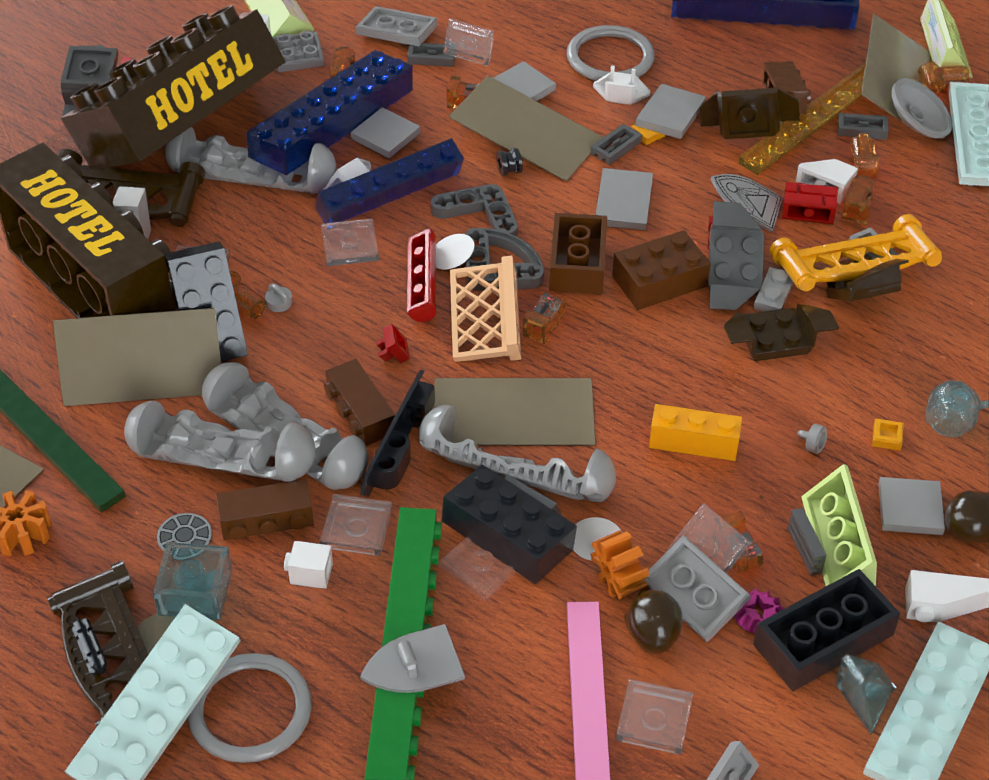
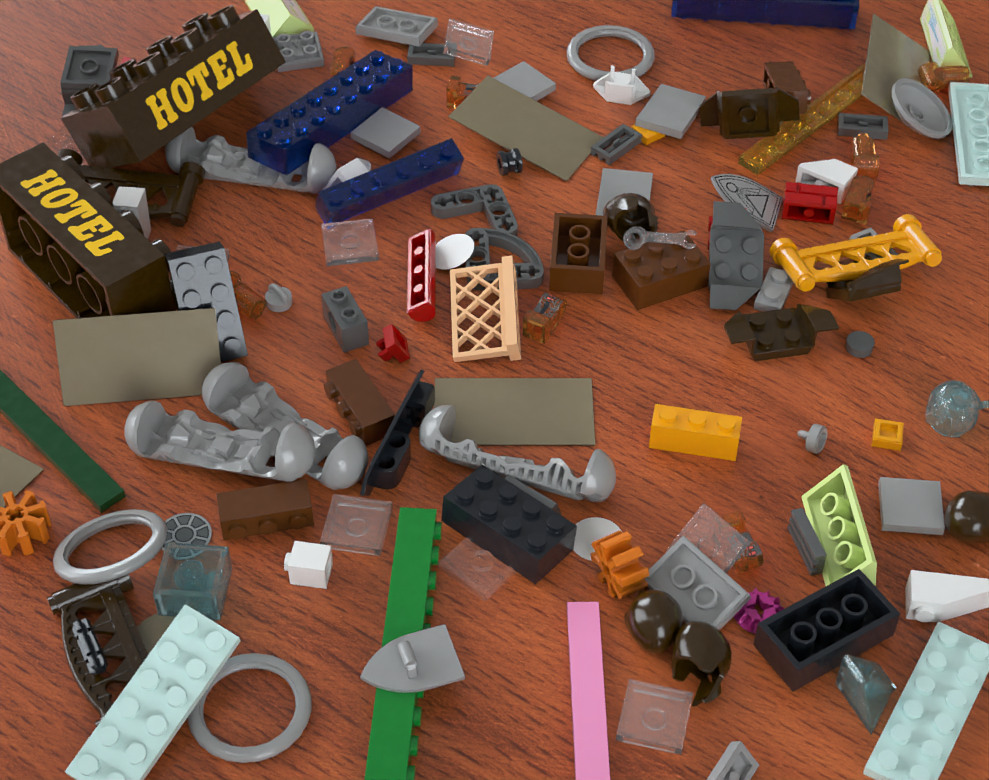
(121, 568): none -> light grey wedge
(345, 319): none -> dark grey brick
(630, 211): none -> dark brown helmet
(645, 236): none -> clear brick
(703, 652): none -> dark brown helmet
(859, 344): none -> dark grey tile

